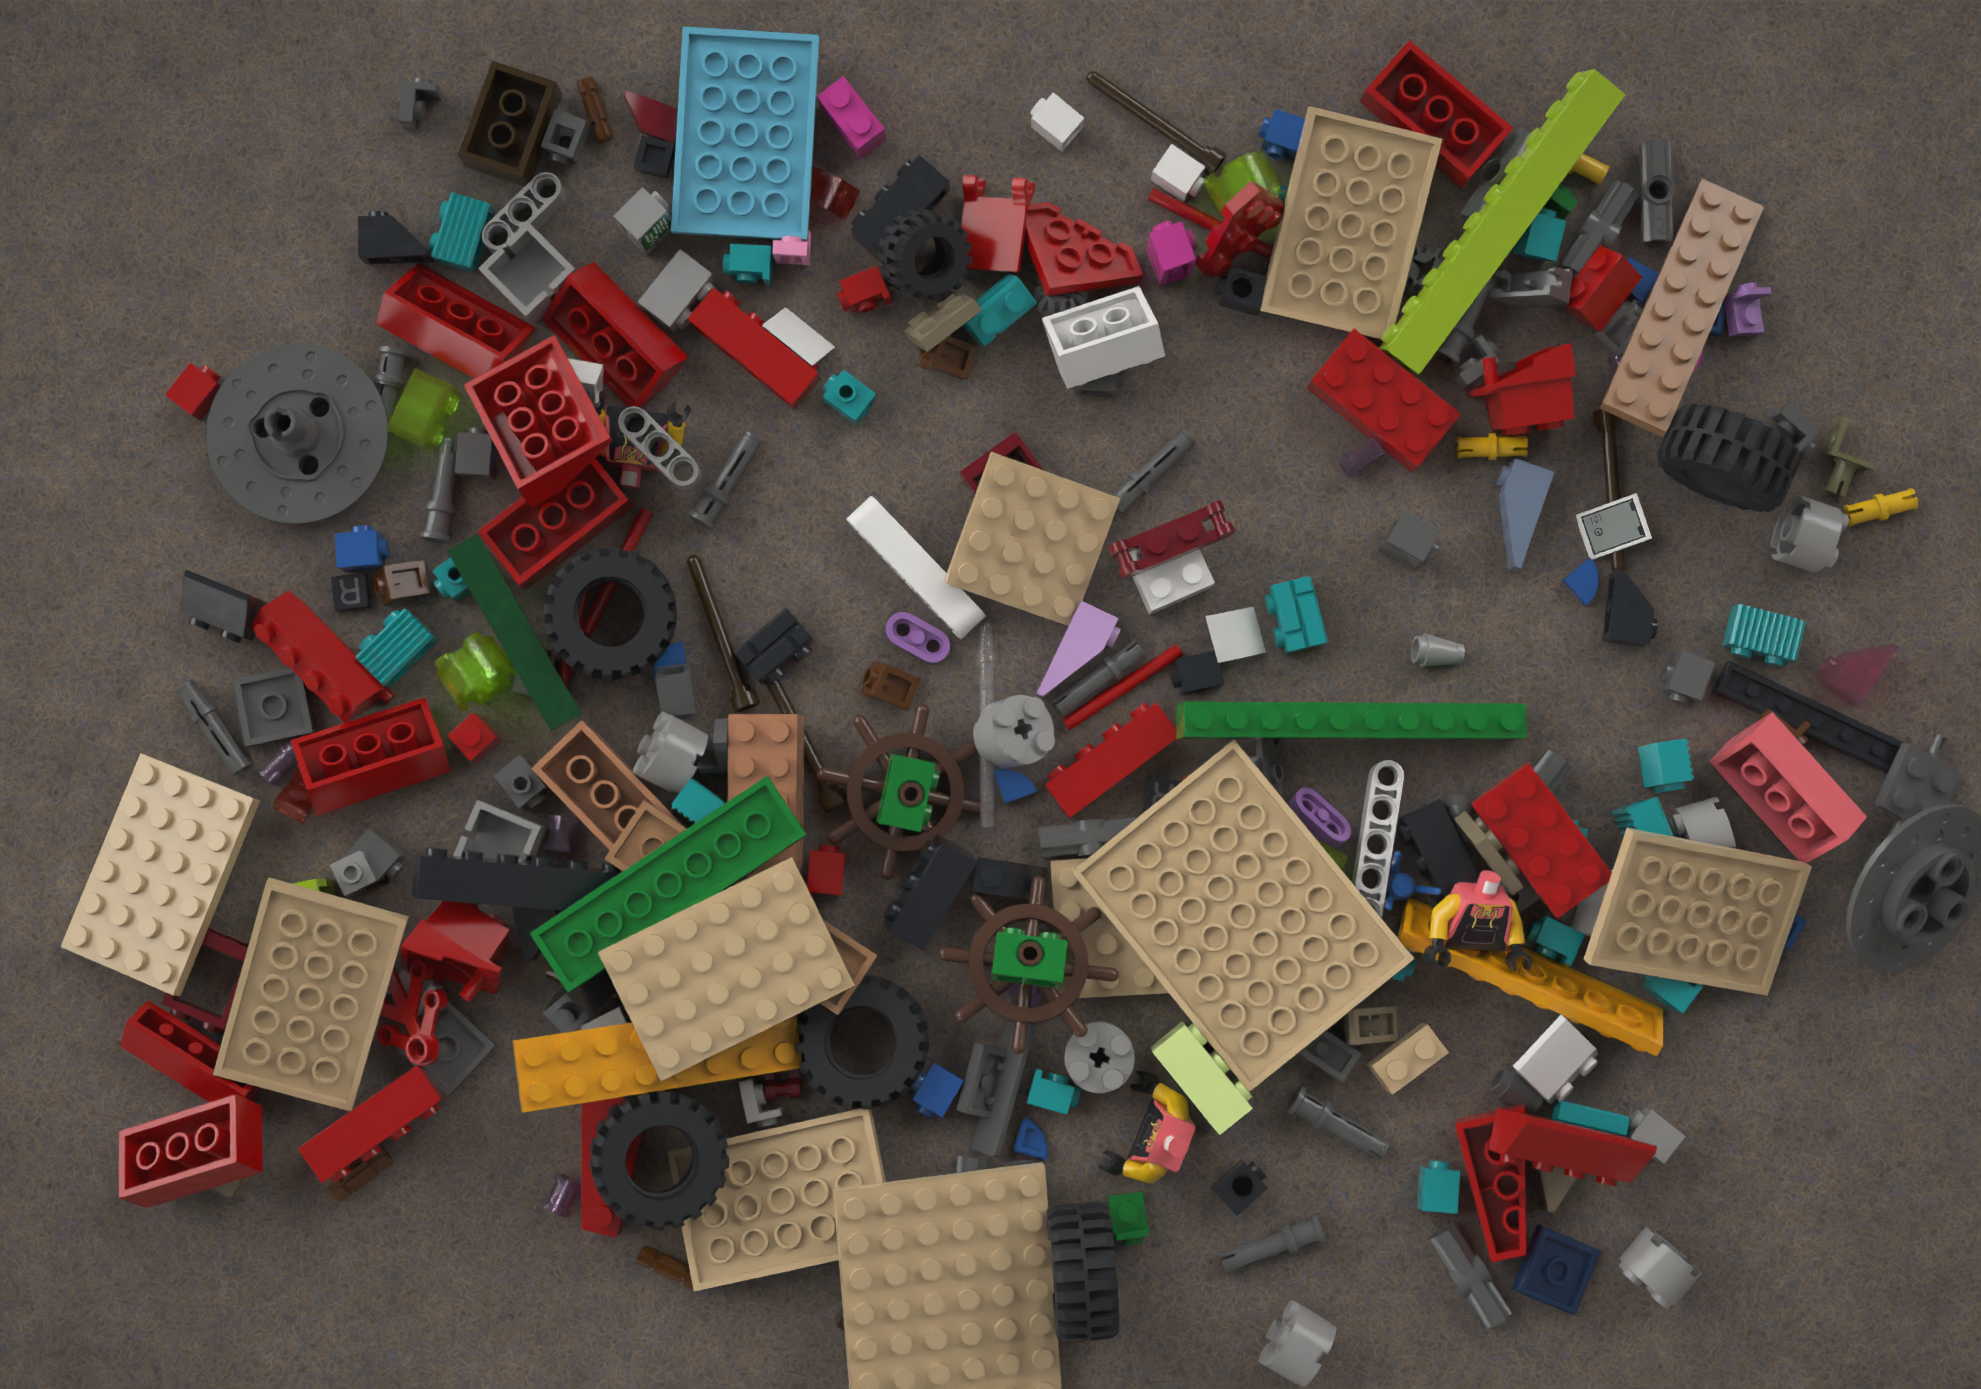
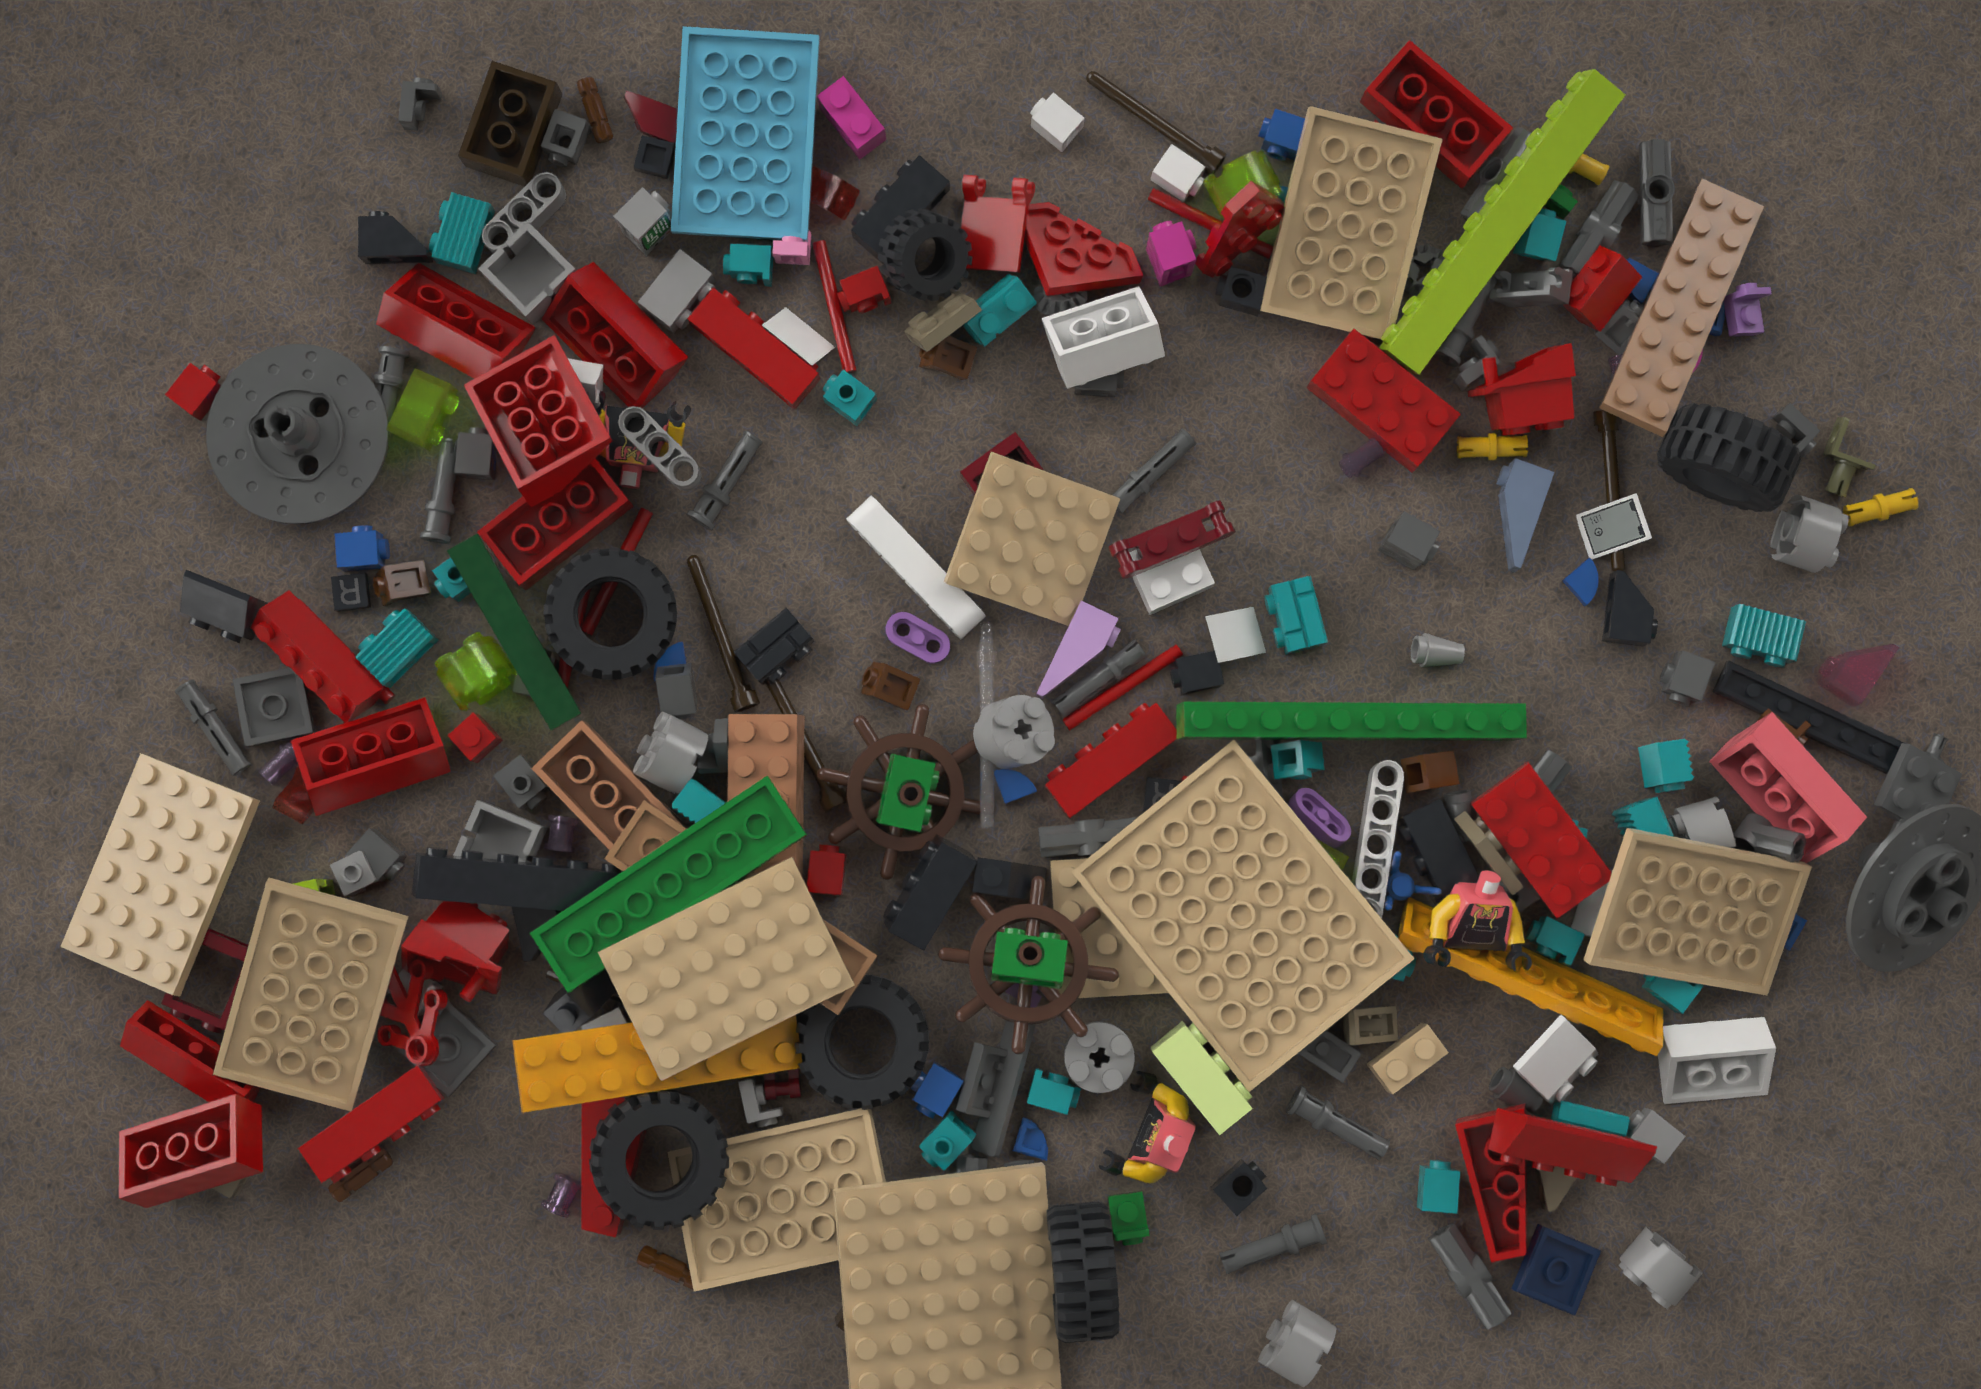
(834, 306): none -> red bar
(946, 1141): none -> teal brick
(1297, 759): none -> teal brick
(1430, 771): none -> reddish brown brick
(1716, 1060): none -> white slope
(1759, 836): none -> dark grey piece

